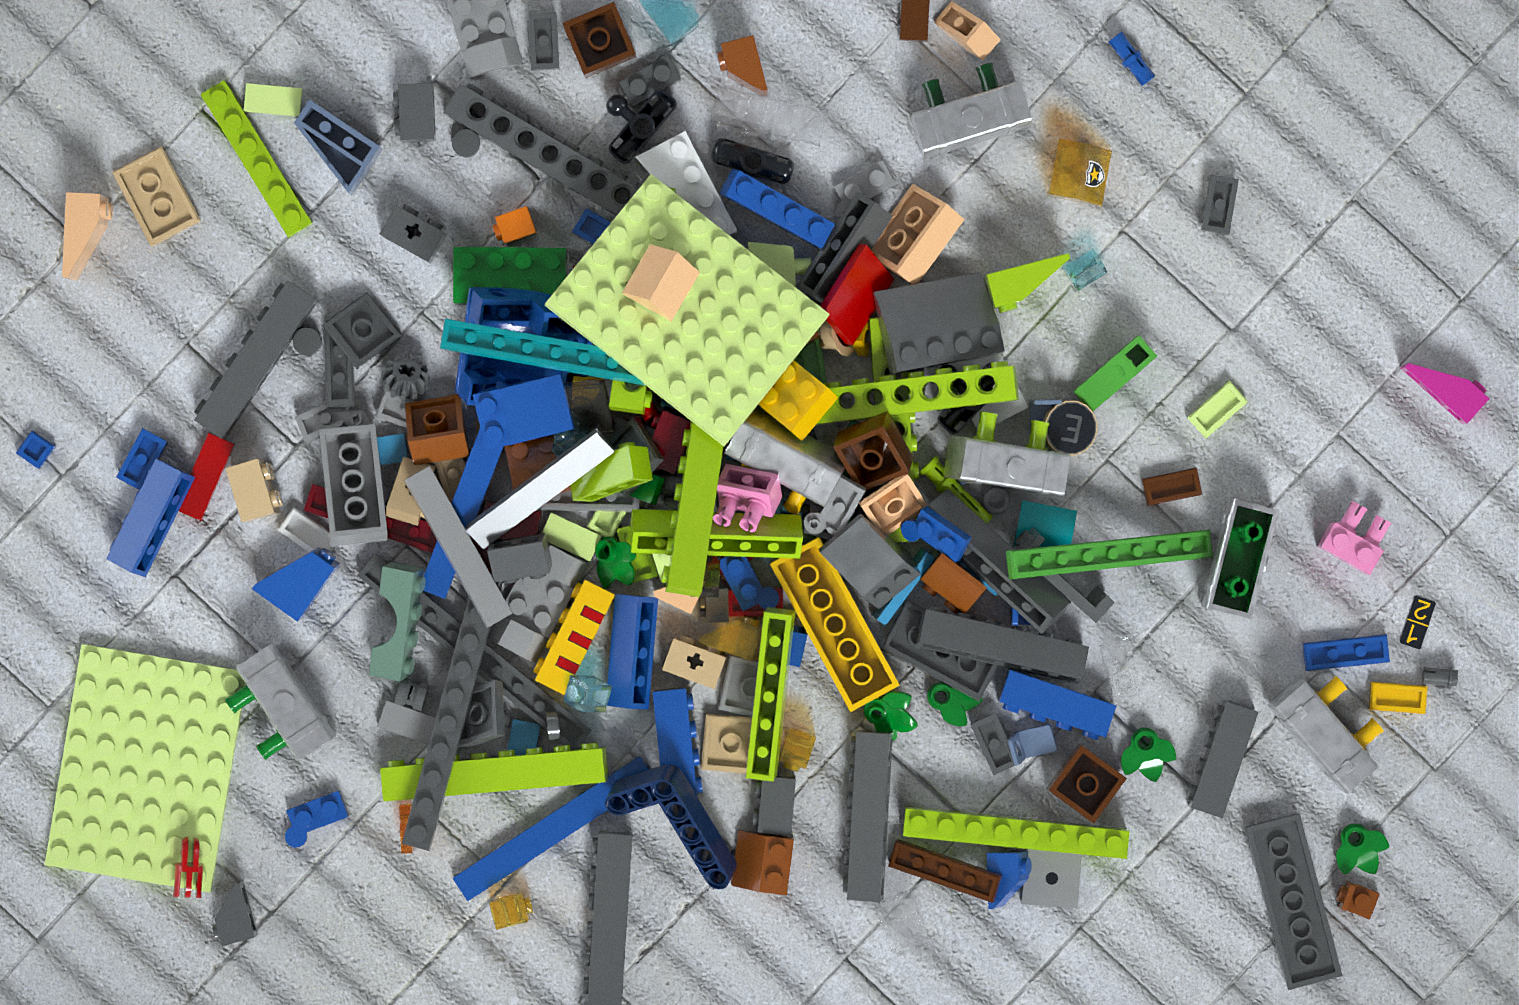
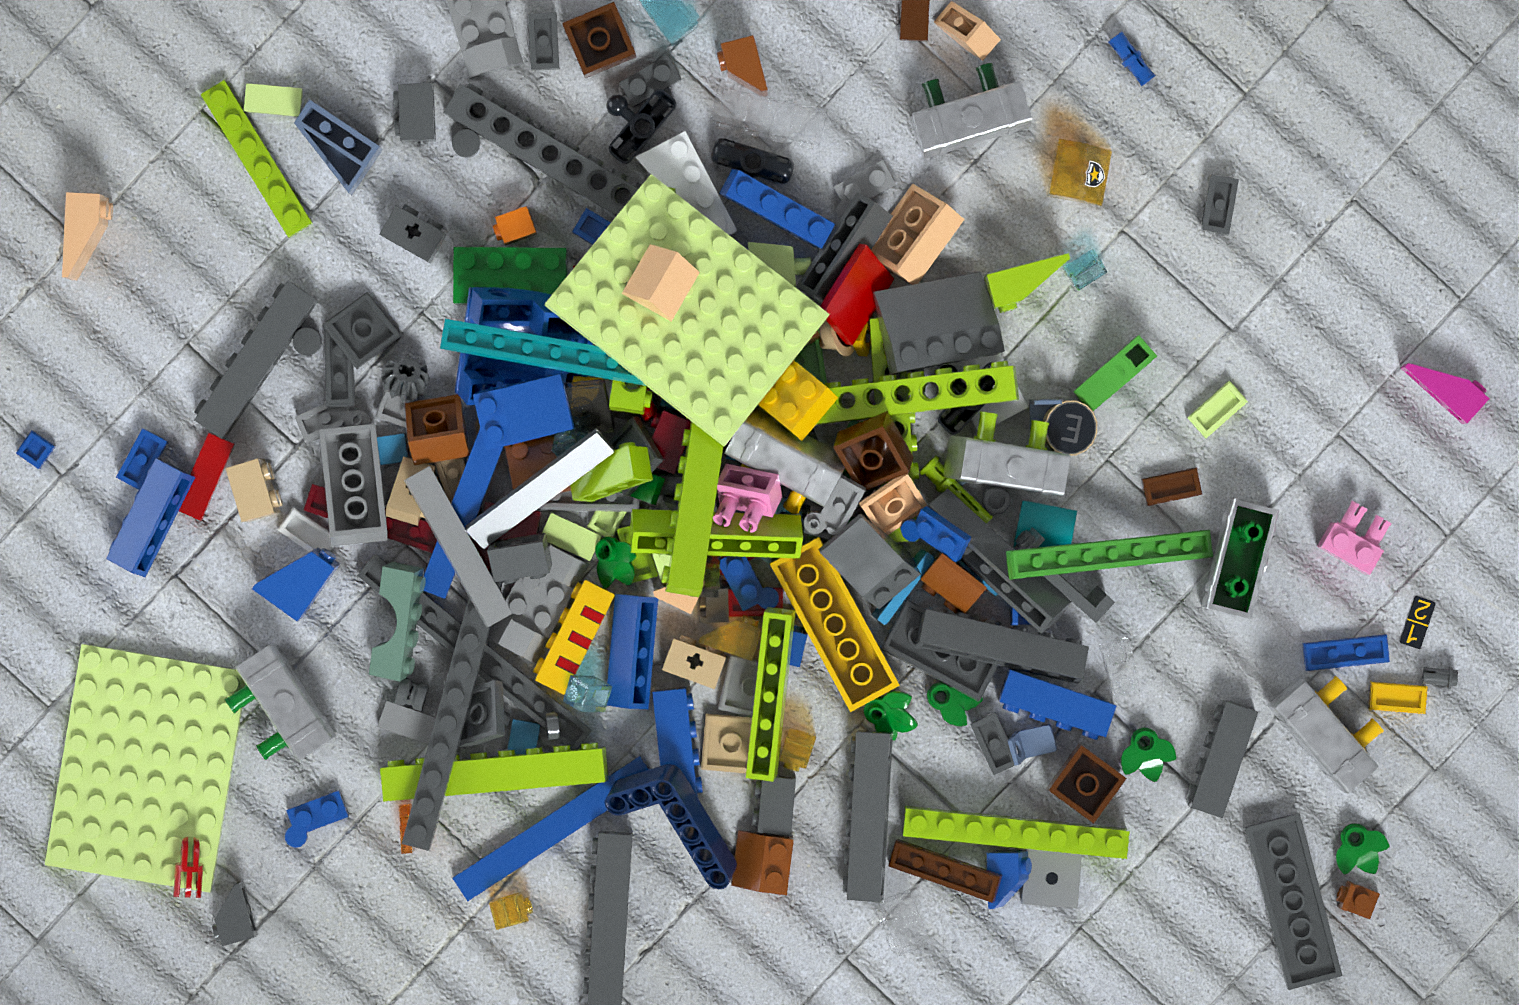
(156, 196): tan tile -> none

